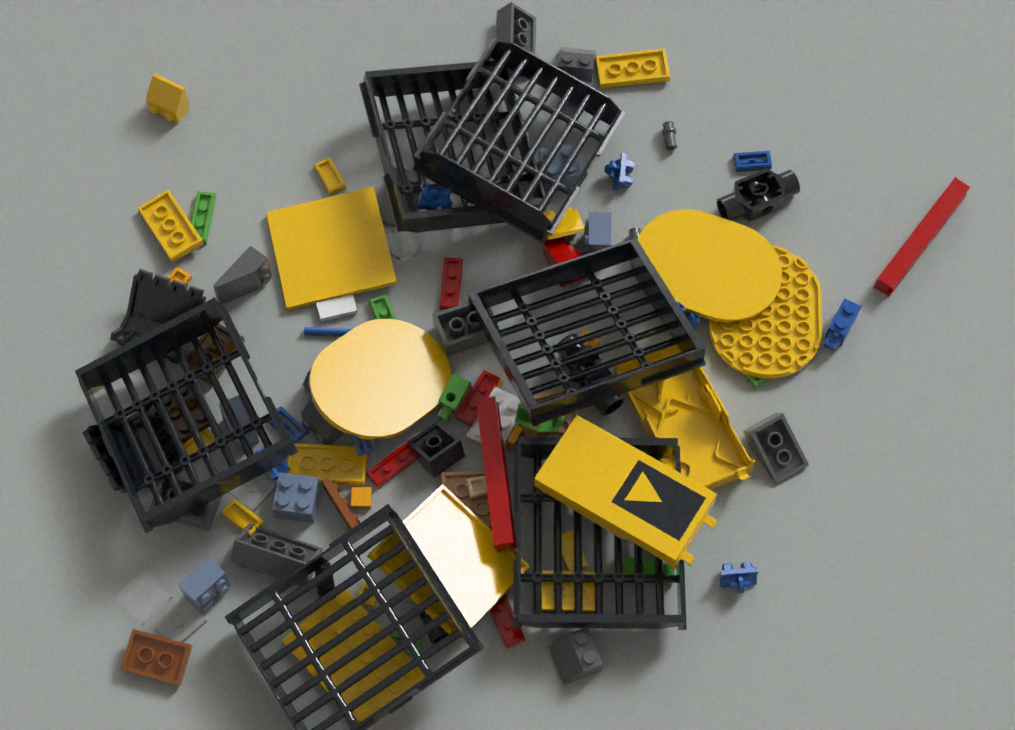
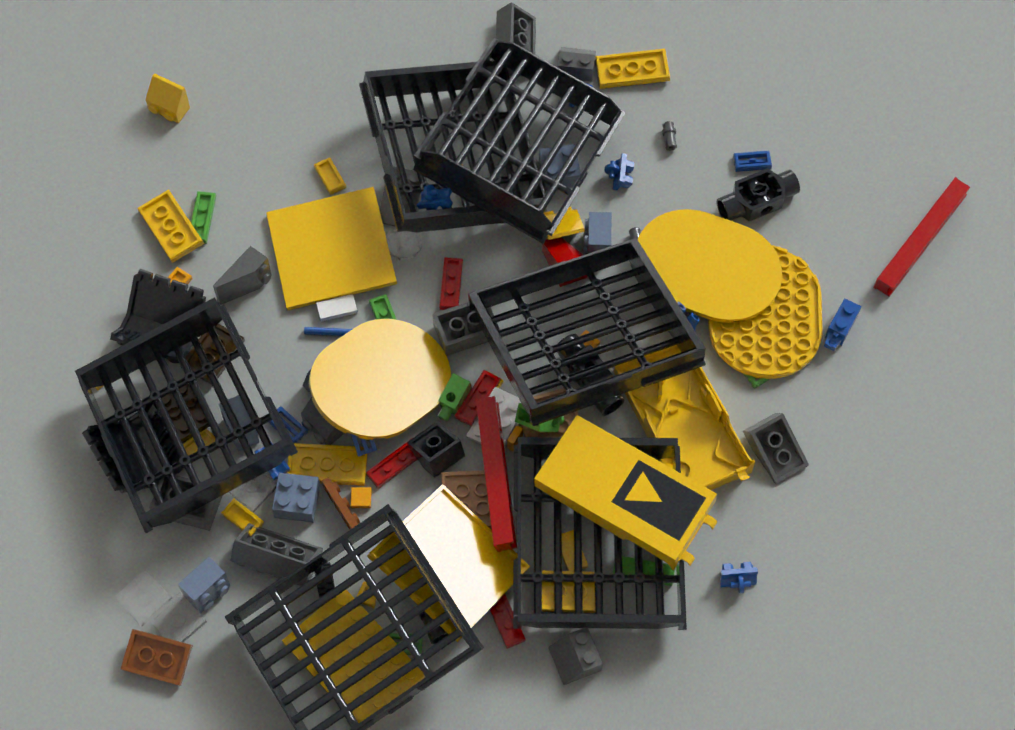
(477, 487): tan tile -> none

